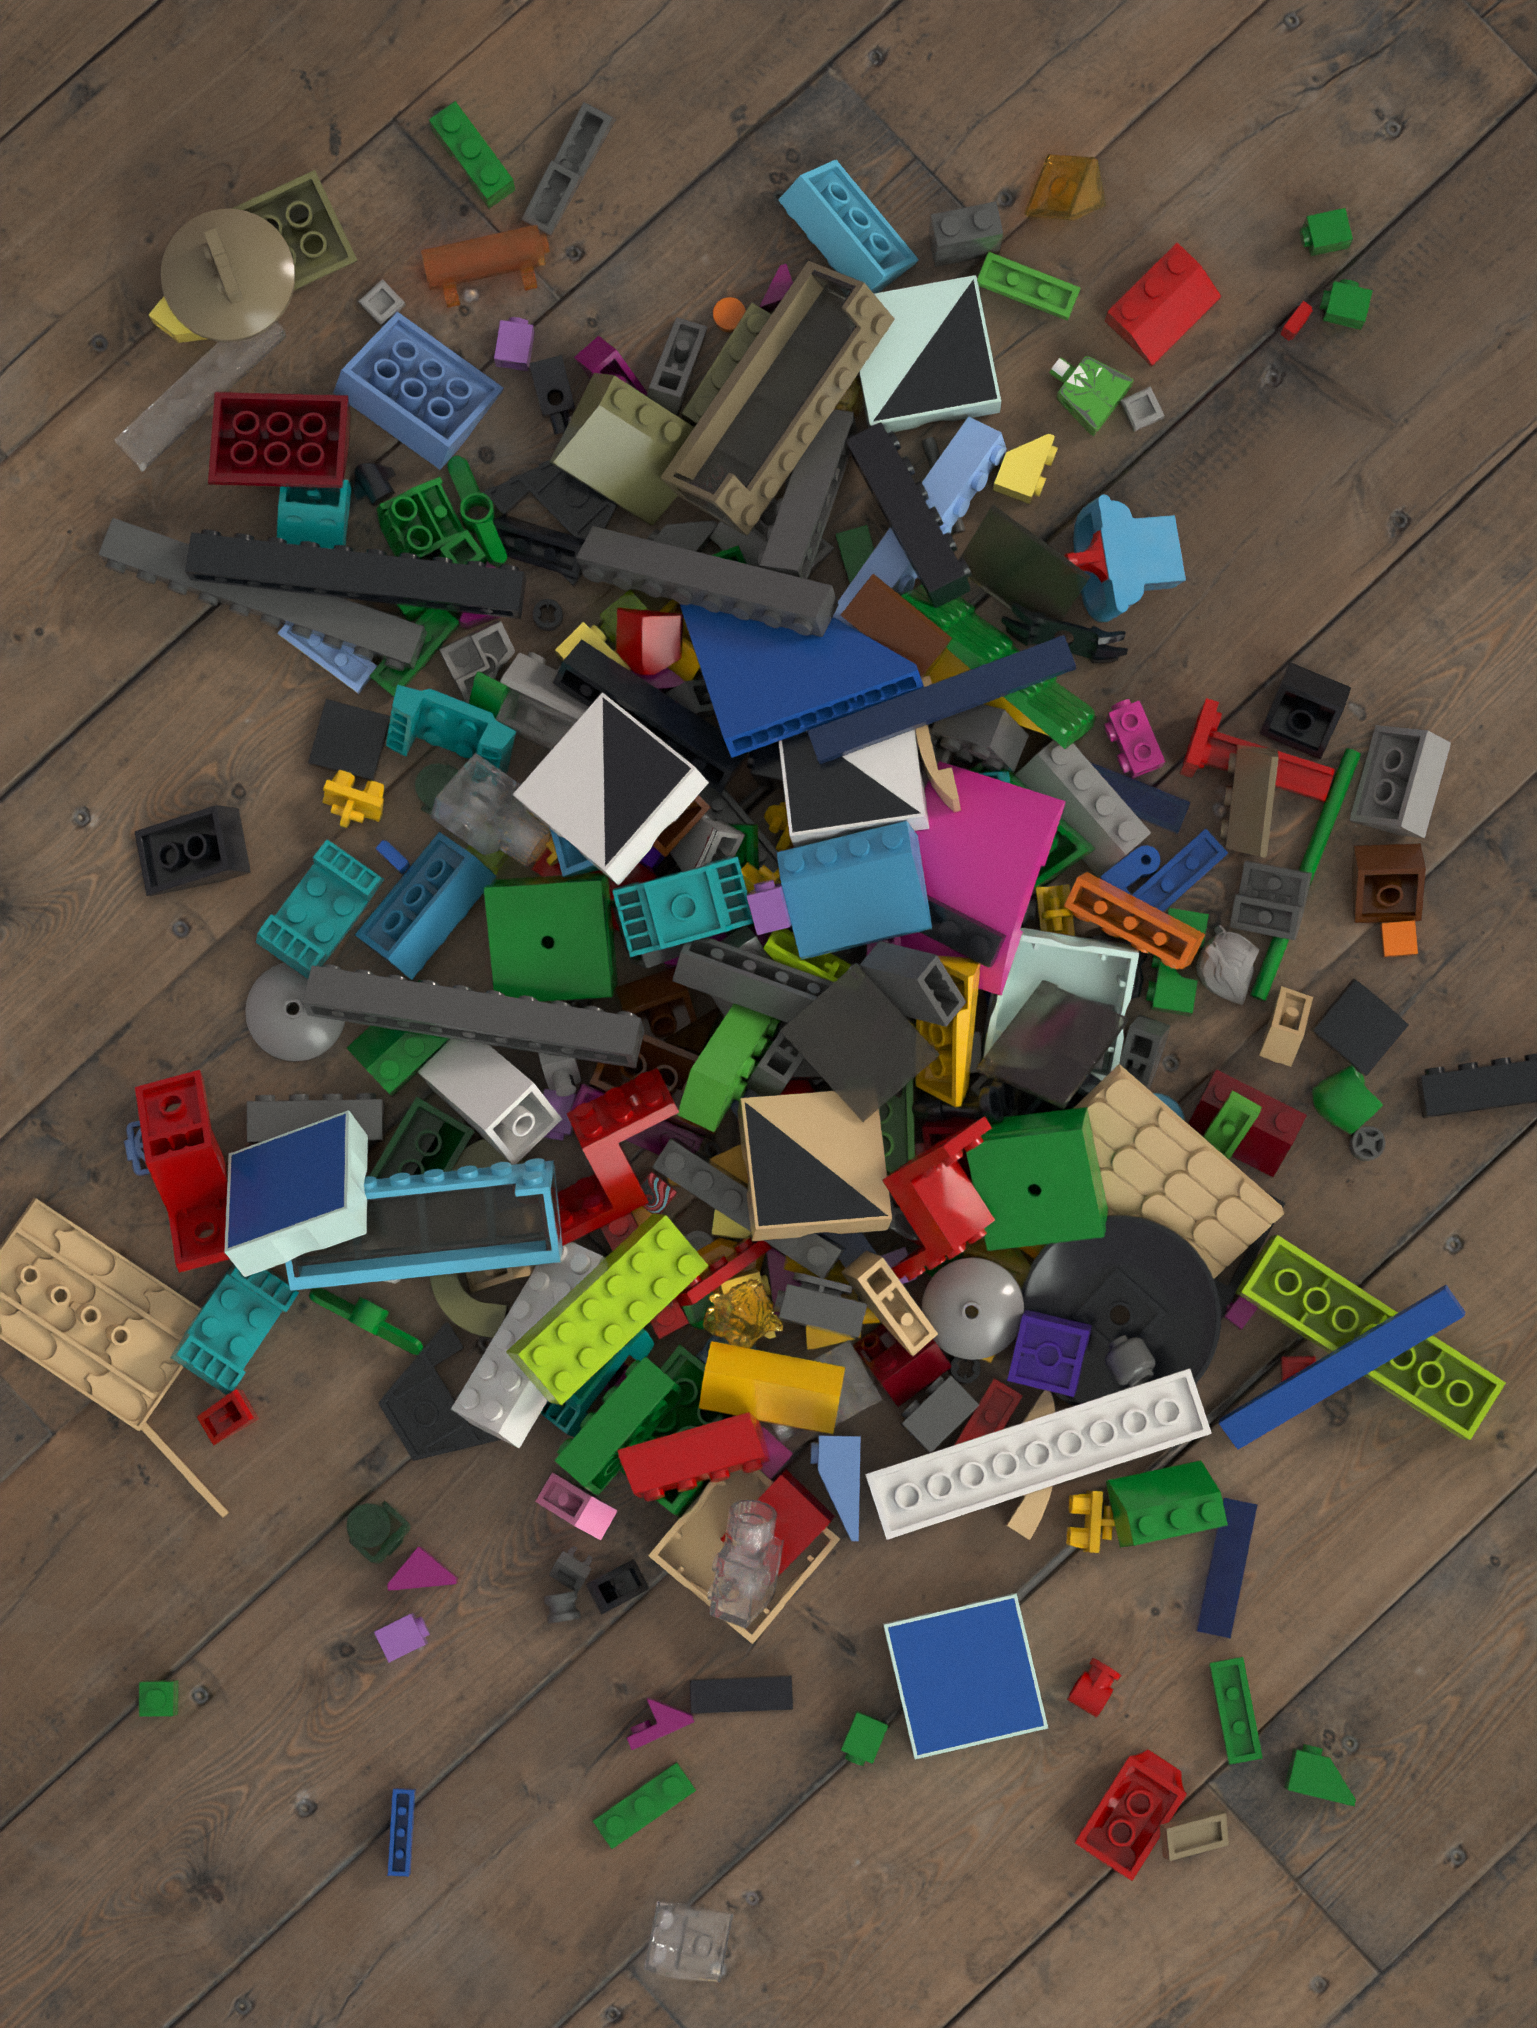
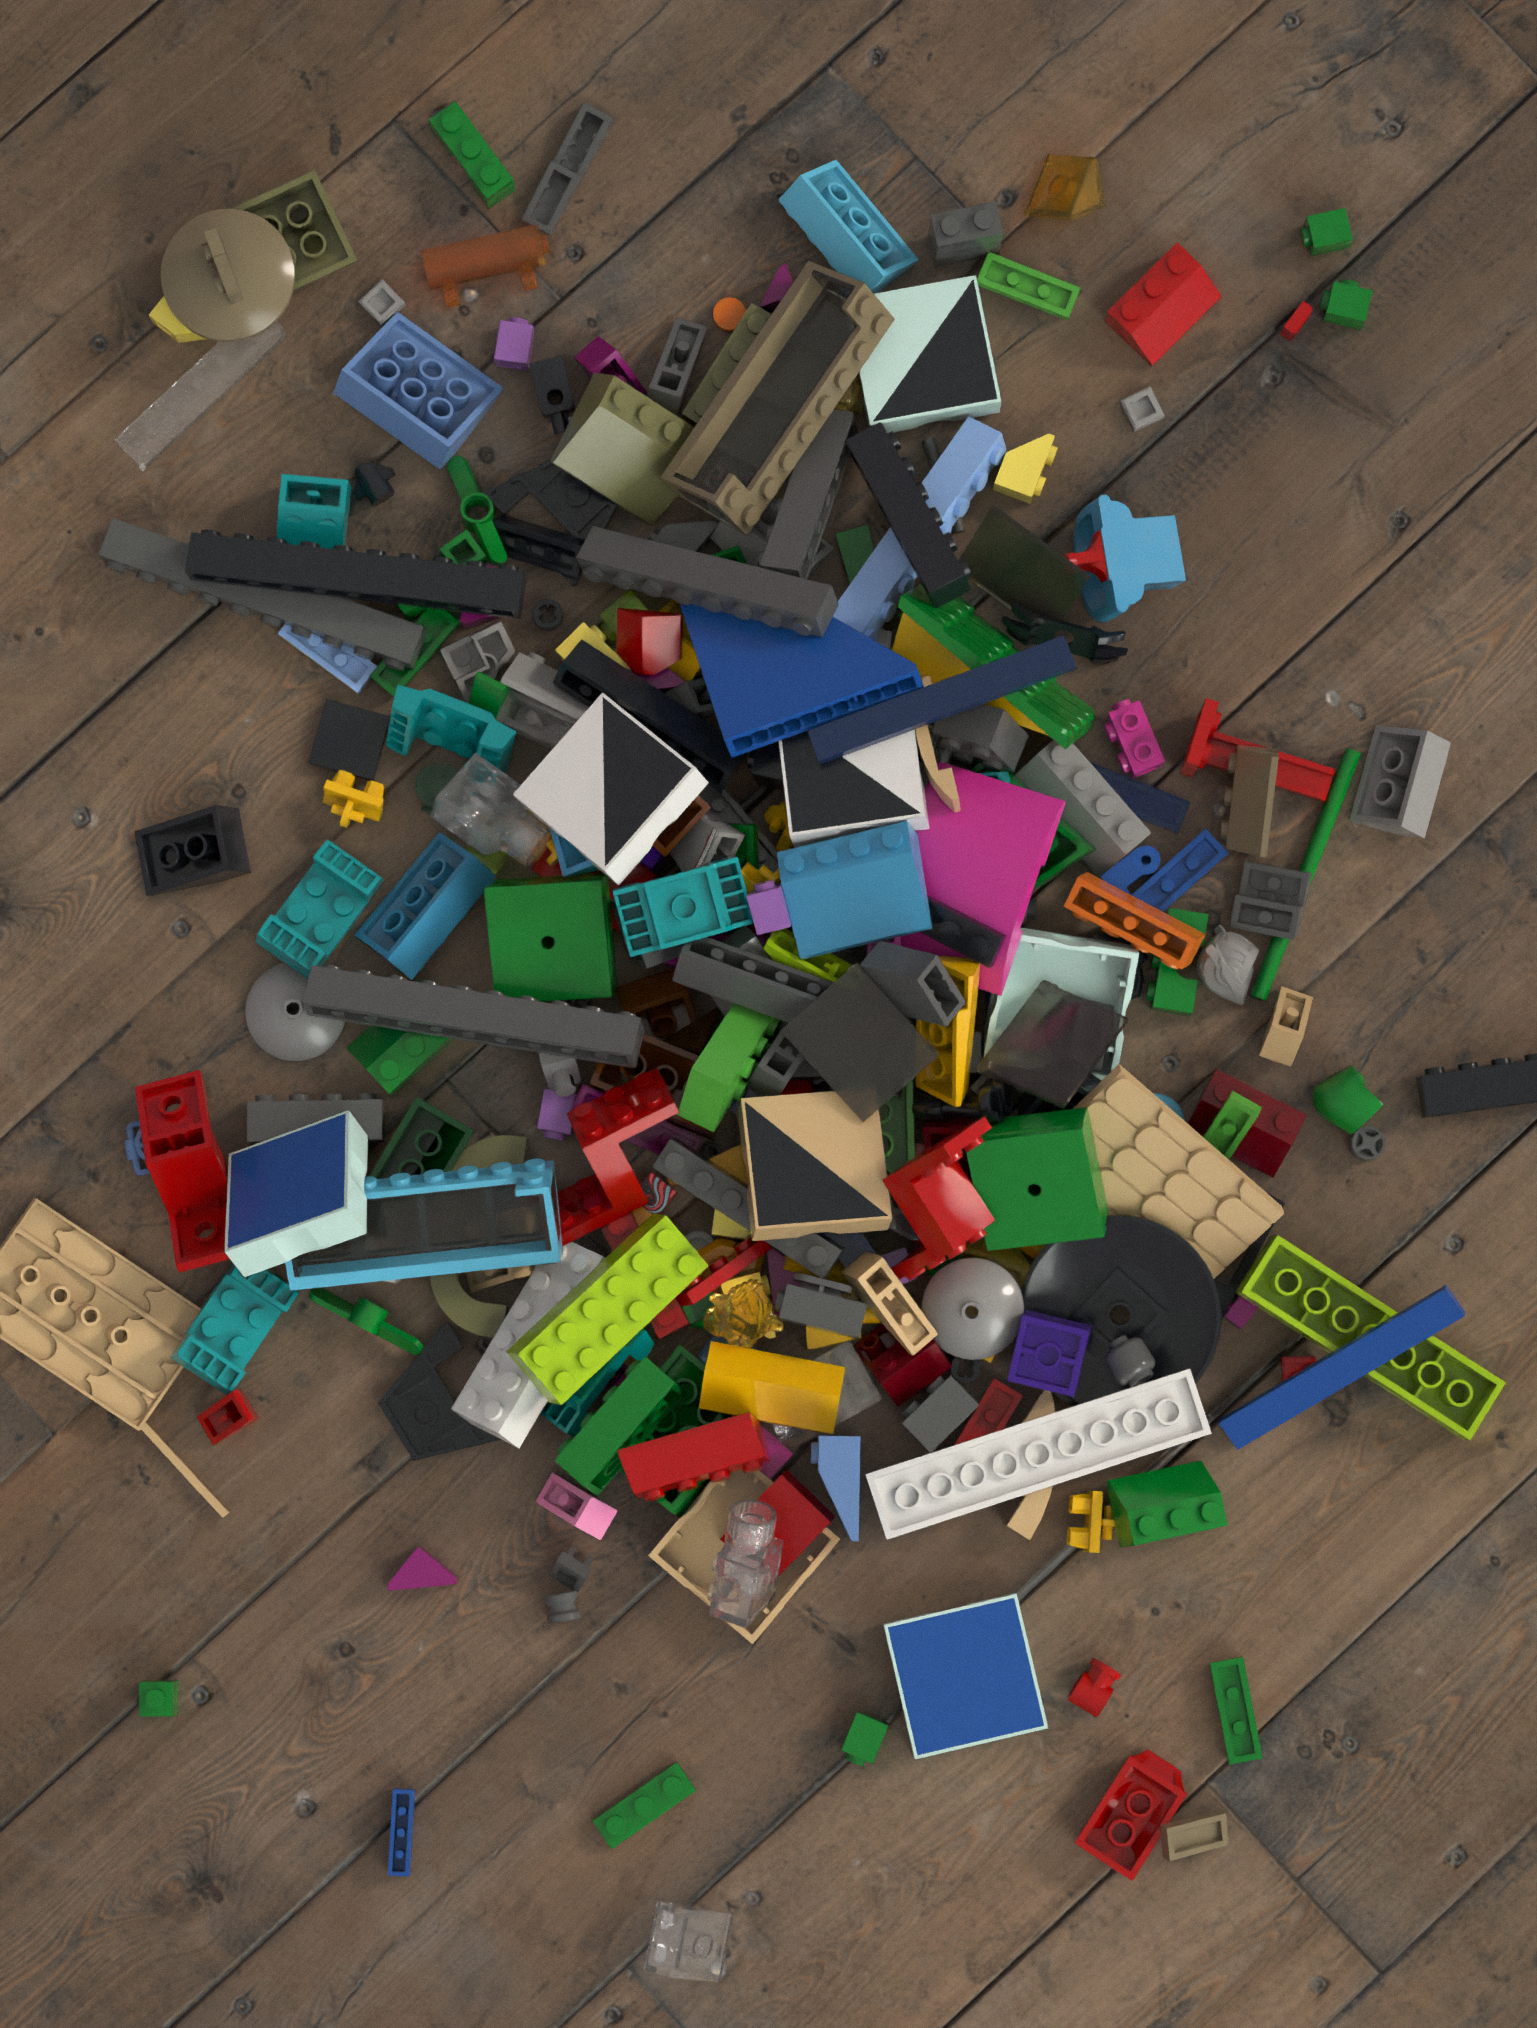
(279, 440): dark red slope -> none
(372, 1525): clear green piece -> none
(393, 857): blue tile -> none
(402, 1636): medium lavender brick -> none
(419, 520): green slope -> none
(491, 1096): white slope -> none
(617, 1586): black slope -> none
(667, 1718): magenta slope -> none
(741, 1694): black slope -> none
(896, 625): reddish brown slope -> none
(1051, 913): yellow hips -> none
(1090, 390): bright green torso -> none
(1144, 1048): dark grey slope -> none
(1227, 1569): clear blue tile -> none
(1305, 710): black slope -> none
(1316, 1776): green slope -> none
(1359, 1027): black slope -> none
(1388, 883): reddish brown slope -> none
(1399, 939): orange tile -> none

